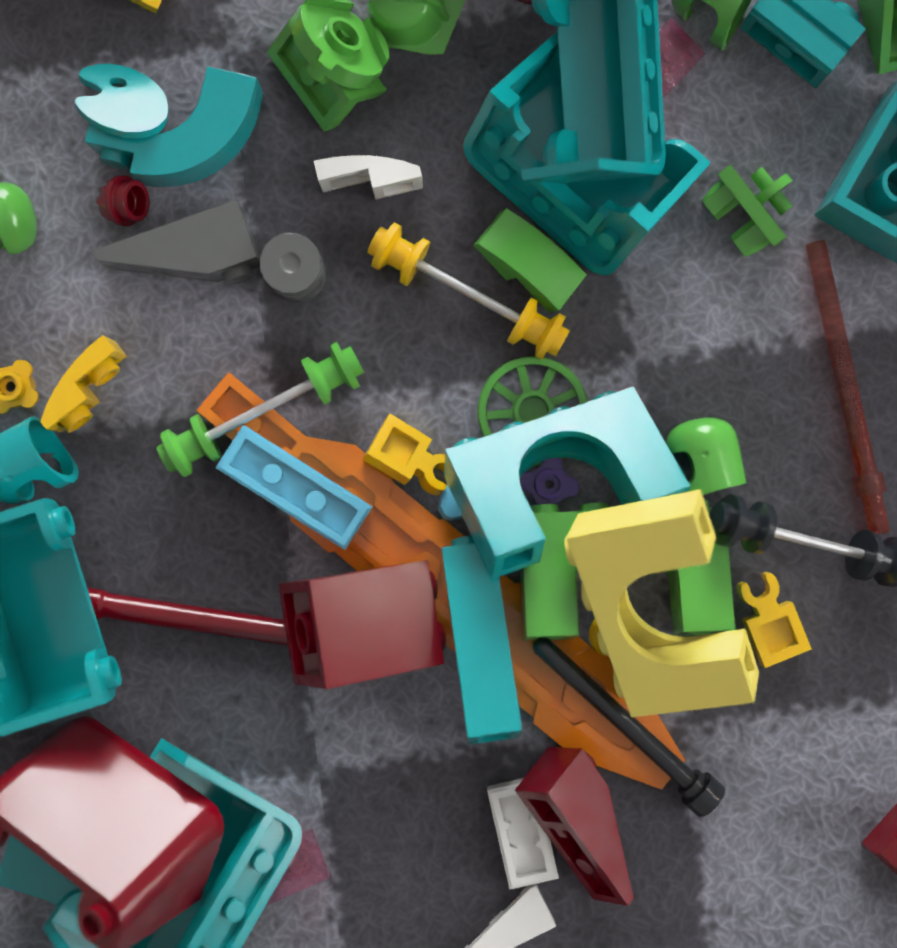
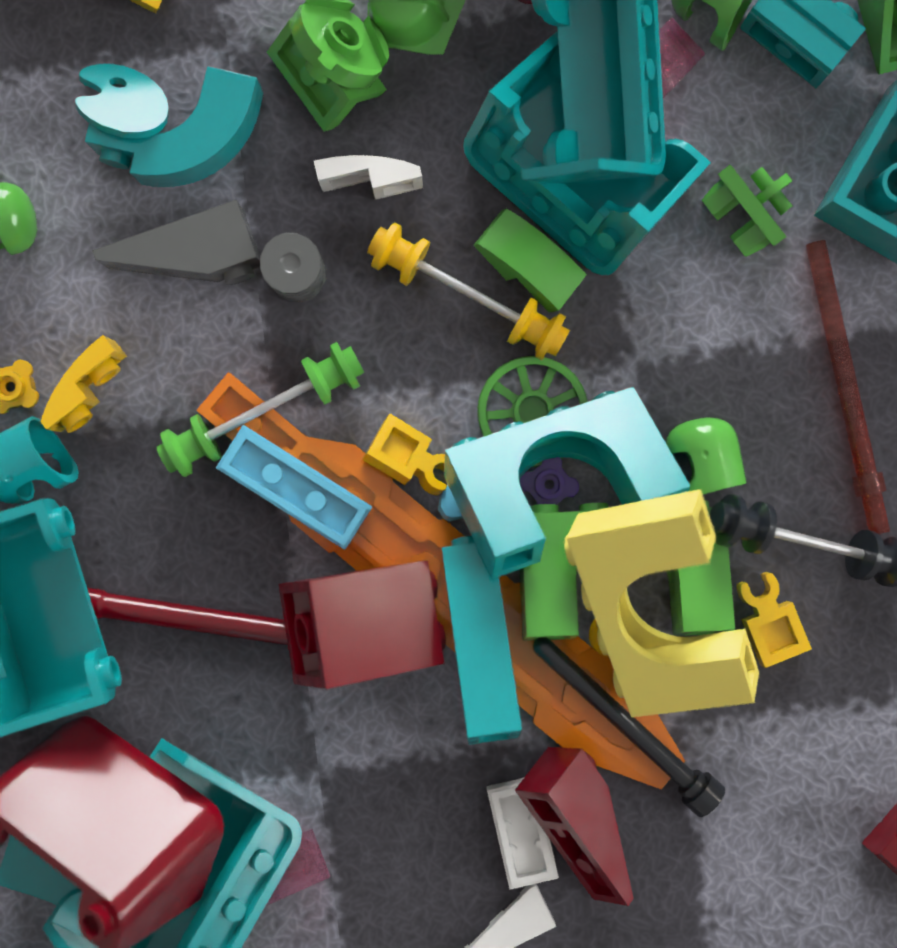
(123, 200): dark red plate -> none

